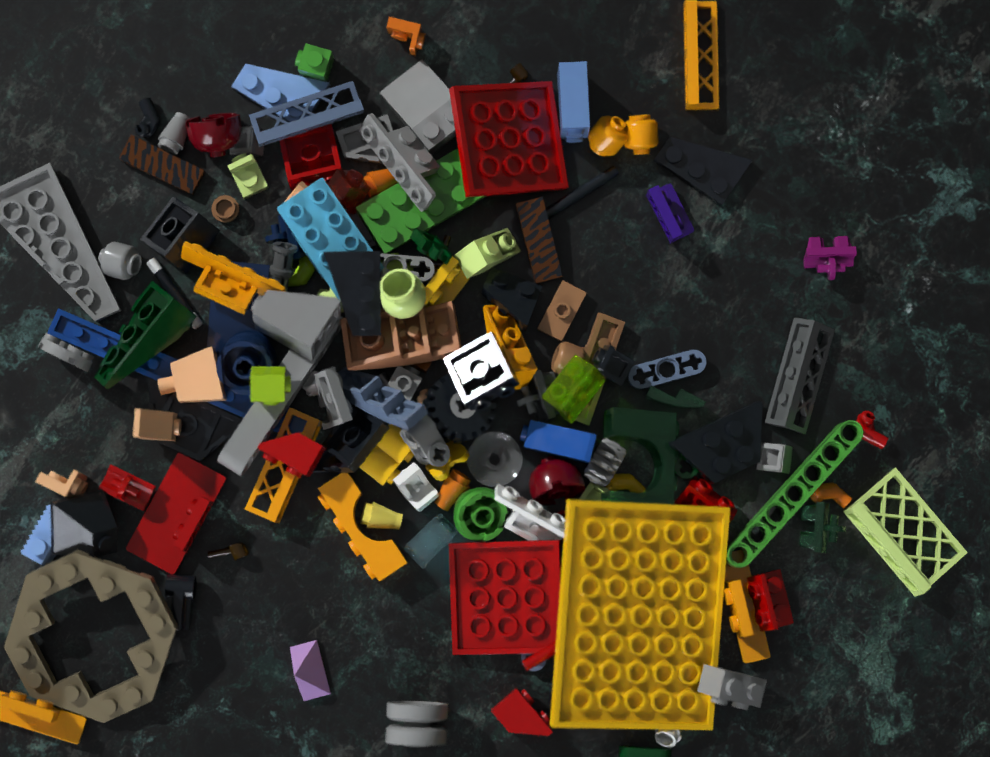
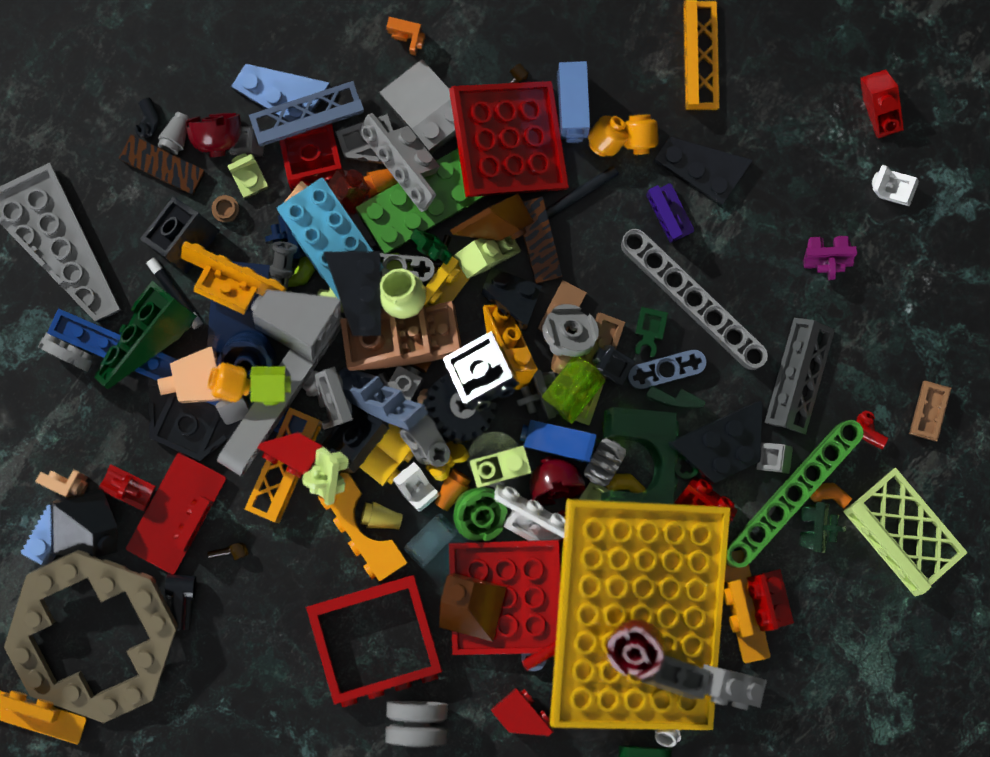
(120, 260): light grey head -> none
(156, 425): light nougat slope -> none
(228, 382): none -> light orange head
(231, 411): none -> light grey slope
(309, 670): lavender slope -> none
(314, 62): bright green brick -> none
(324, 476): none -> yellowish green hips
(399, 682): none -> red window
(471, 606): none -> reddish brown slope
(497, 221): none -> reddish brown slope
(500, 466): none -> yellowish green slope
(563, 342): none -> light grey plate
(636, 648): none -> dark red cylinder
(650, 326): none -> dark green plate
(680, 678): none -> dark grey hinge
(689, 286): none -> light grey beam
(882, 103): none -> red slope
(894, 186): none -> white bracket
(930, 411): none -> medium nougat plate

